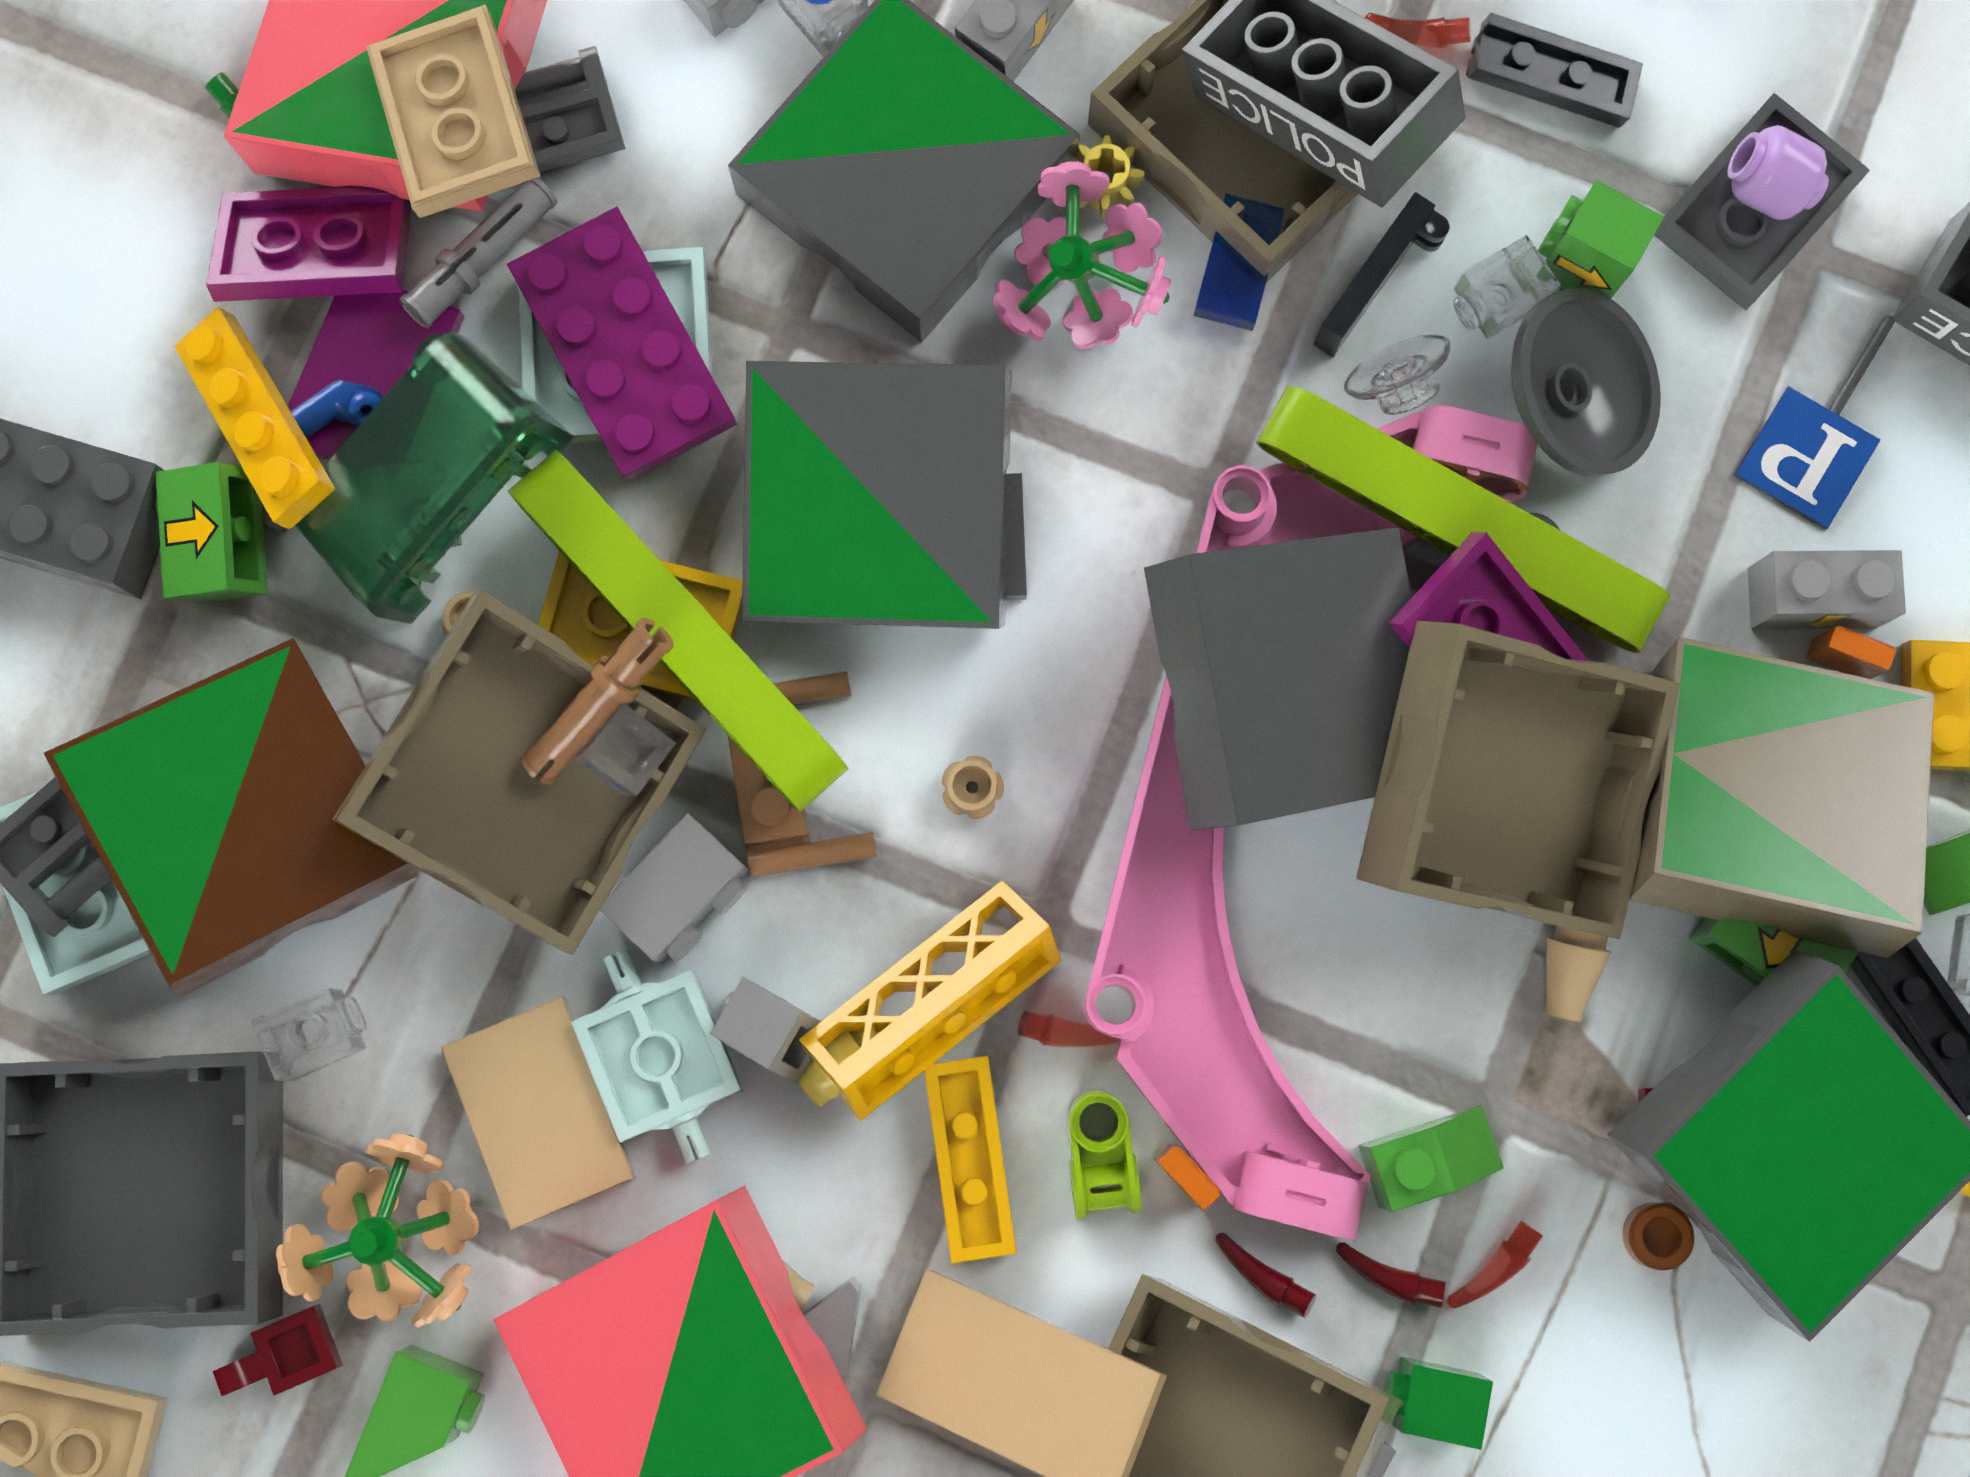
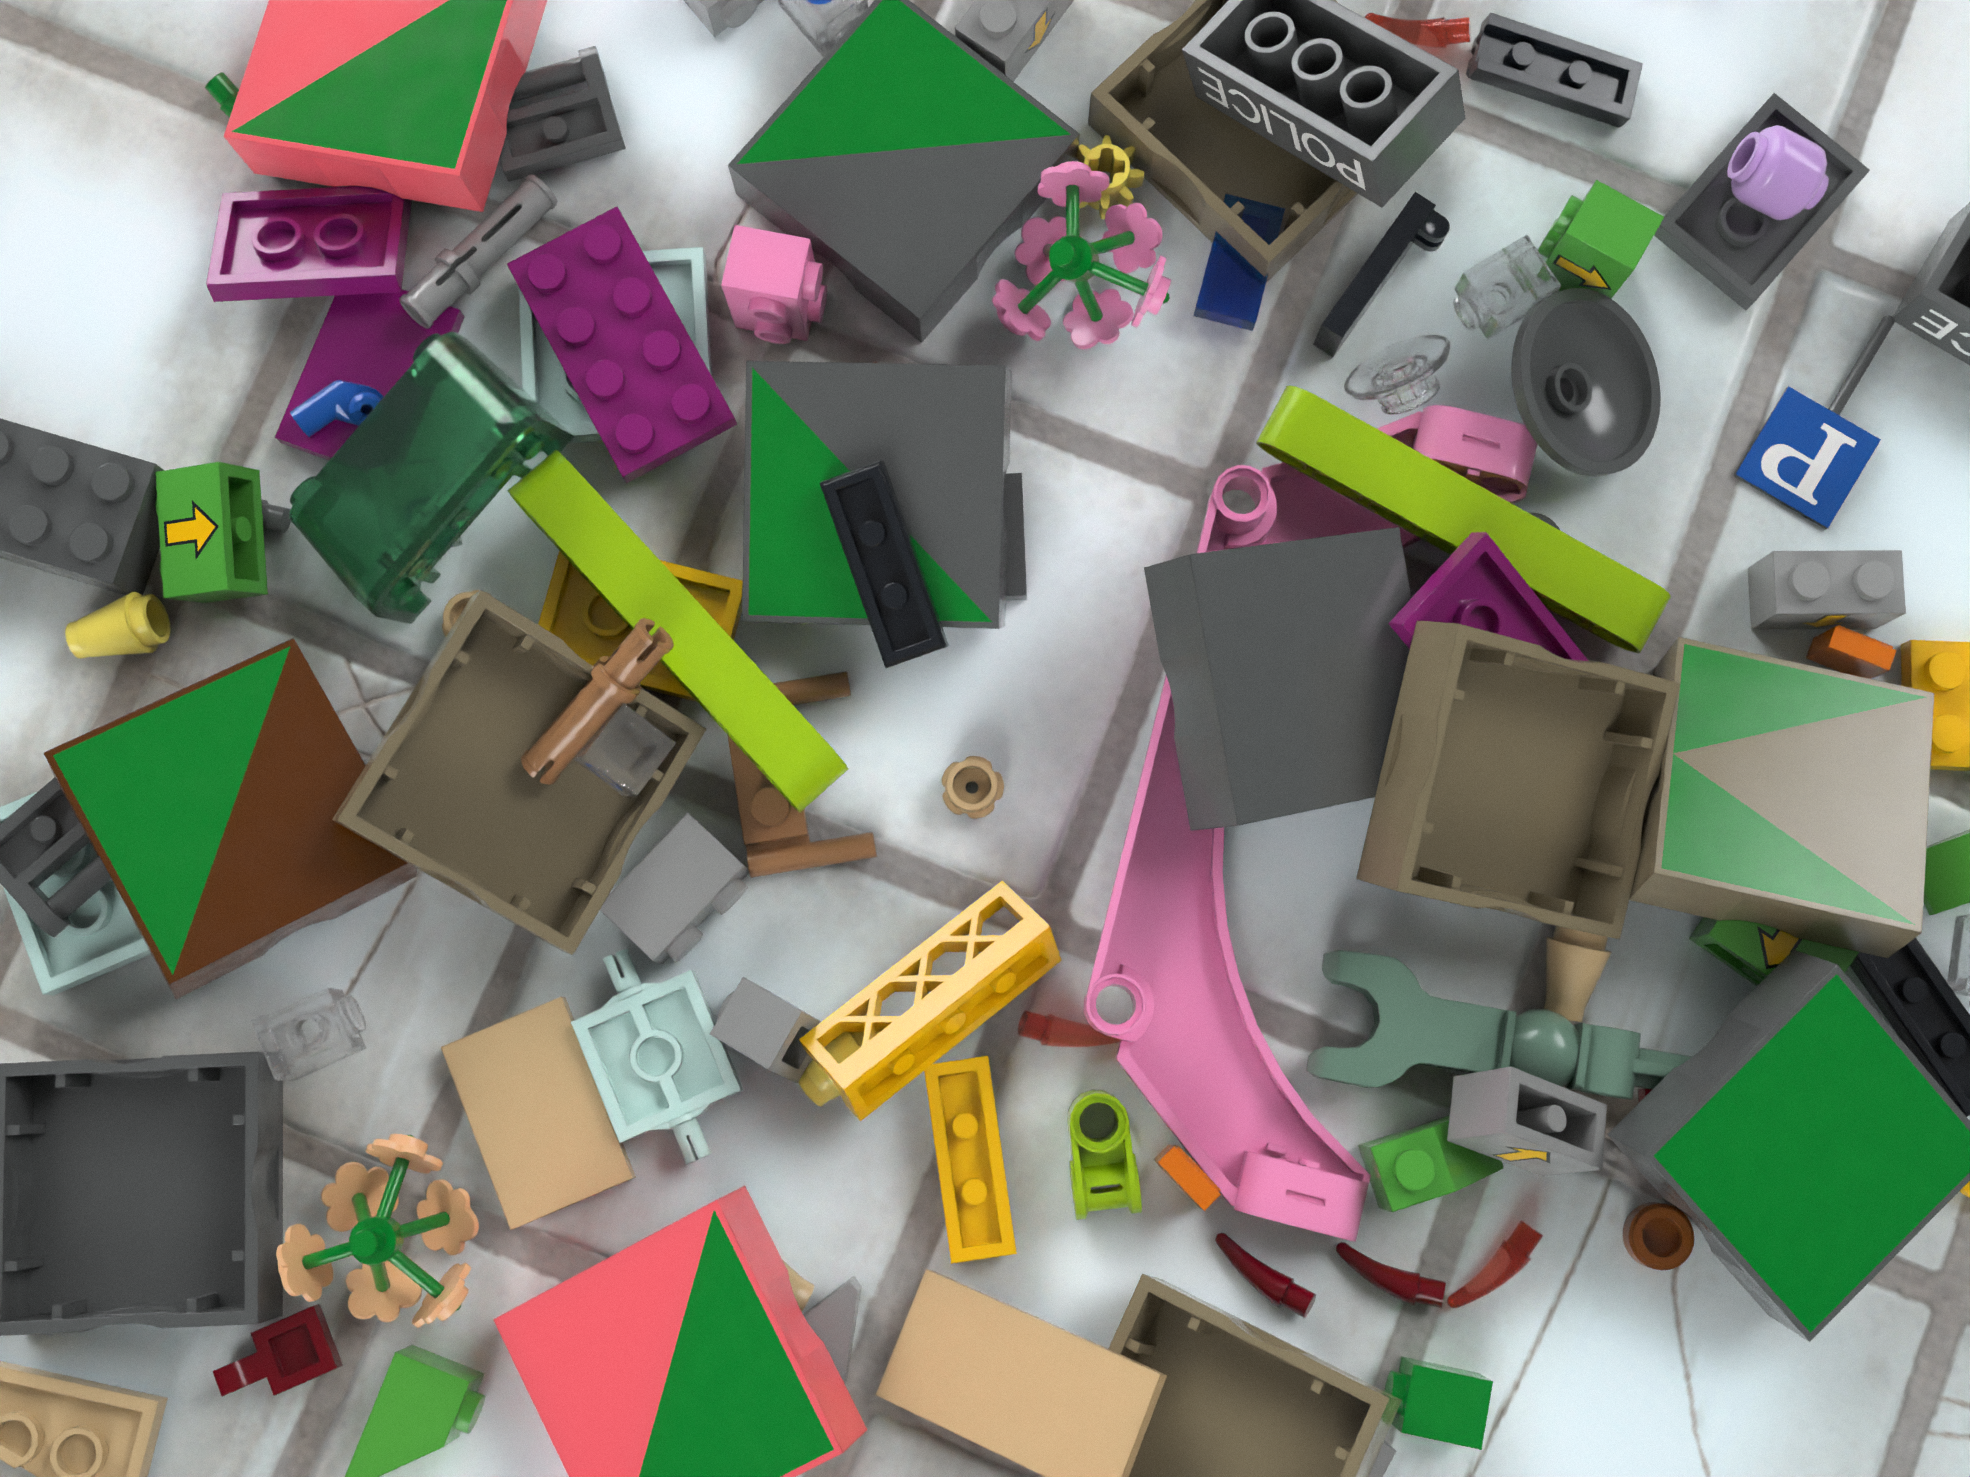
(120, 628): none -> light yellow cone
(254, 418): yellow plate -> none
(452, 111): tan tile -> none
(773, 284): none -> bright pink brick
(884, 564): none -> black tile
(1477, 1038): none -> sand green piece
(1527, 1122): none -> light grey brick

